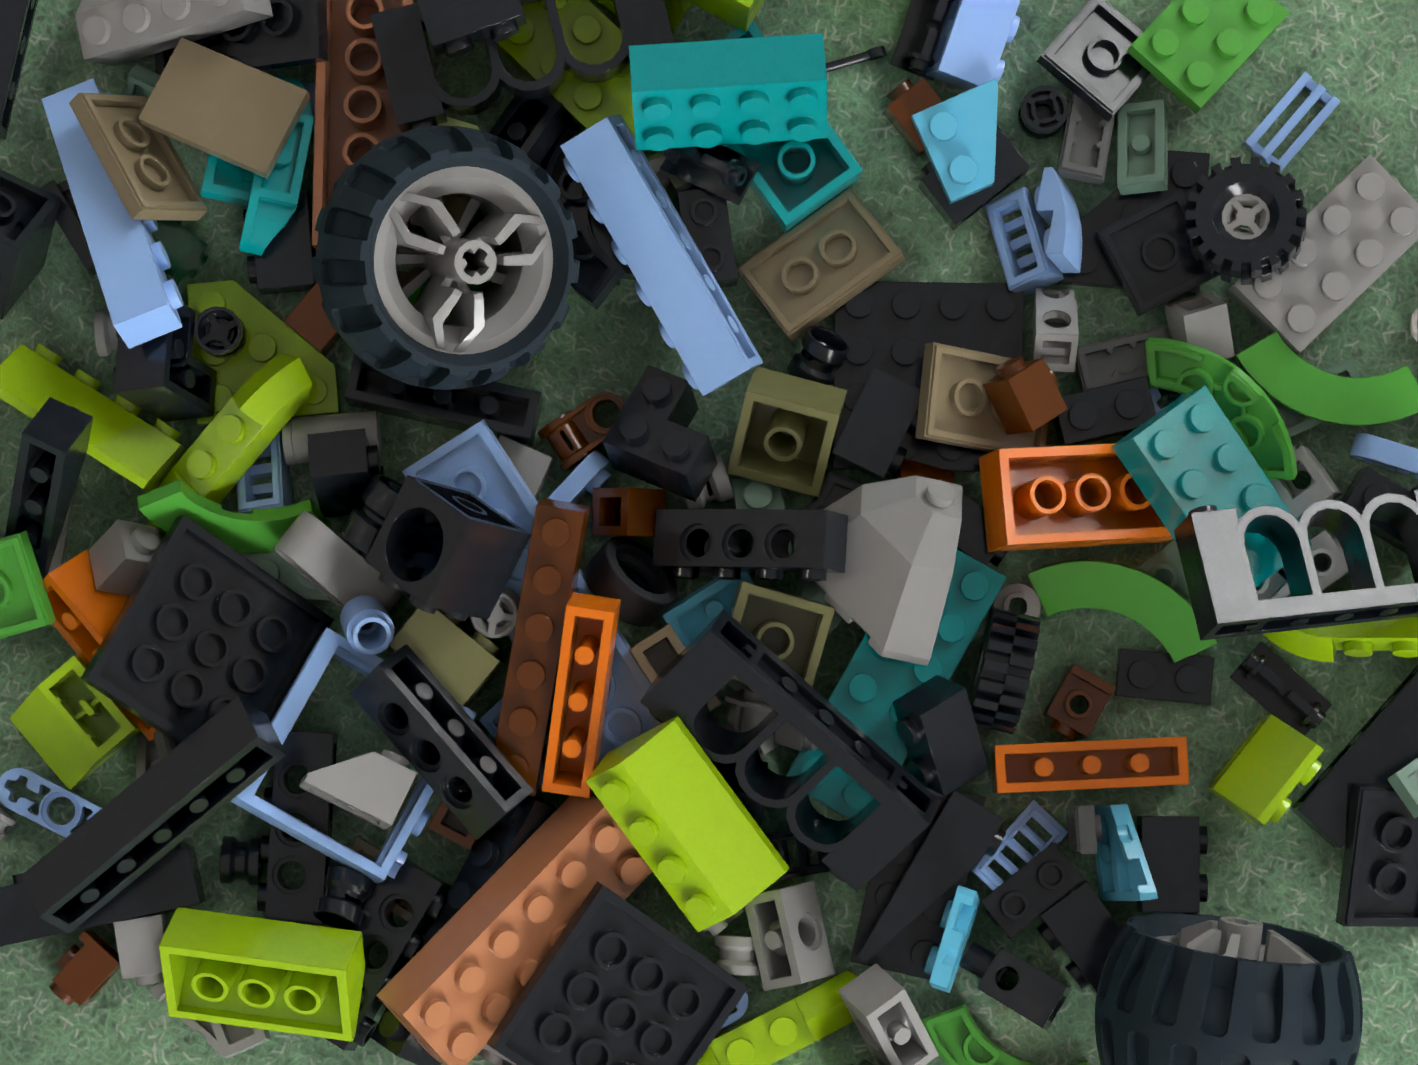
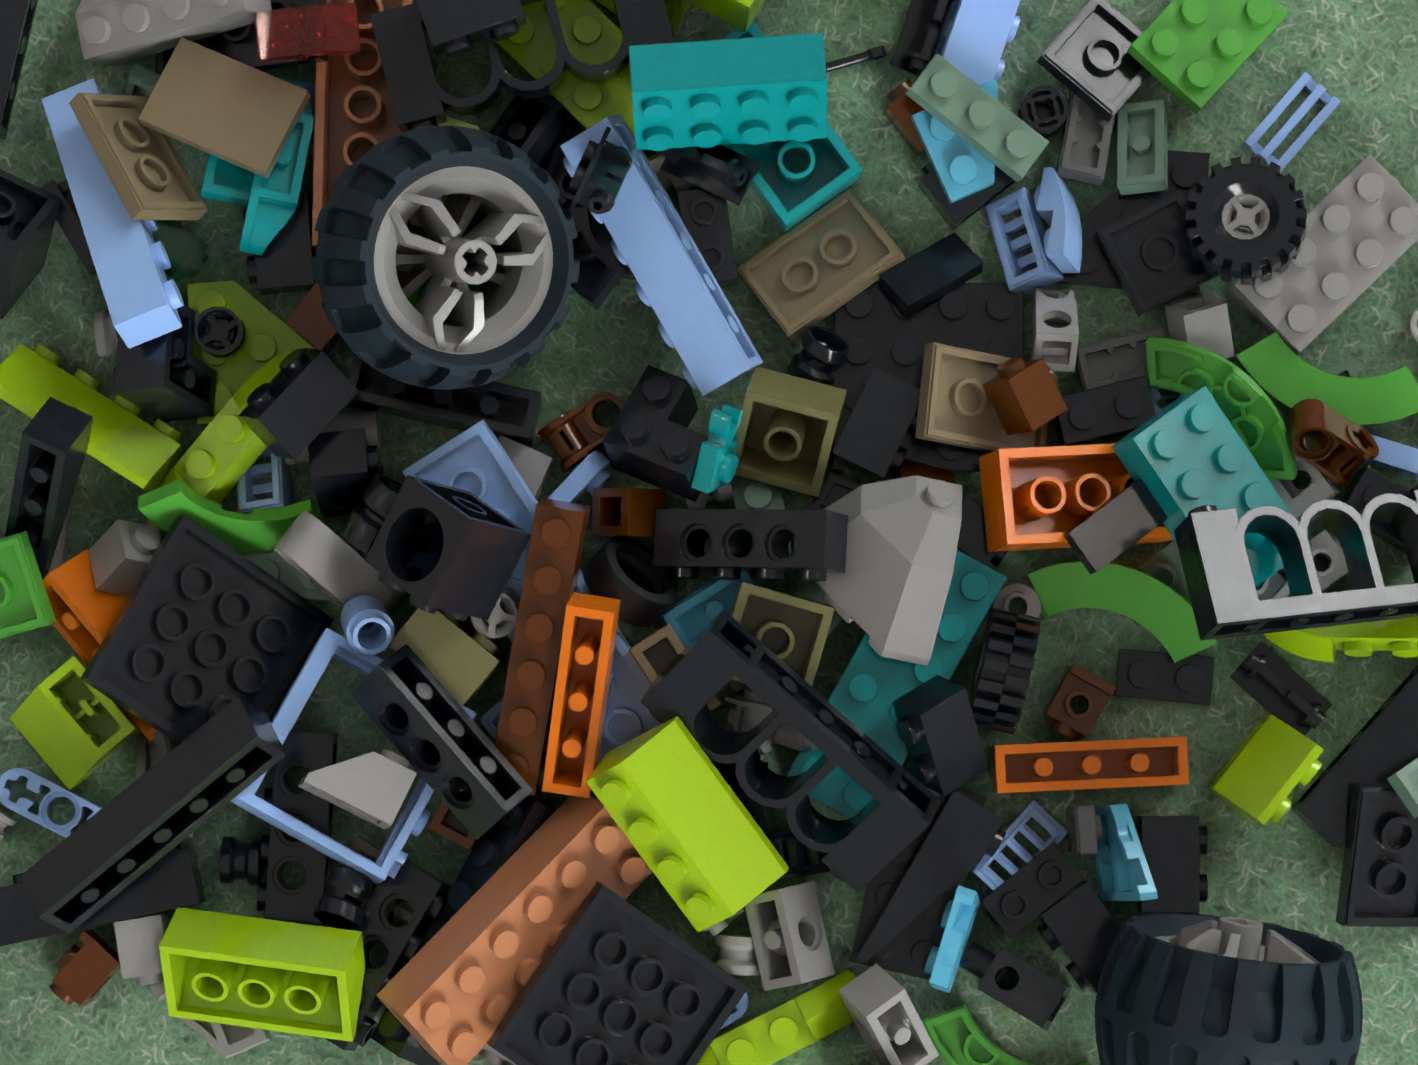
(297, 402): none -> black brick
(307, 32): none -> clear red slope
(599, 175): none -> black hinge
(717, 456): none -> teal plate
(930, 273): none -> black tile
(977, 117): none -> sand green plate
(1115, 526): none -> black tile
(1329, 440): none -> reddish brown piece

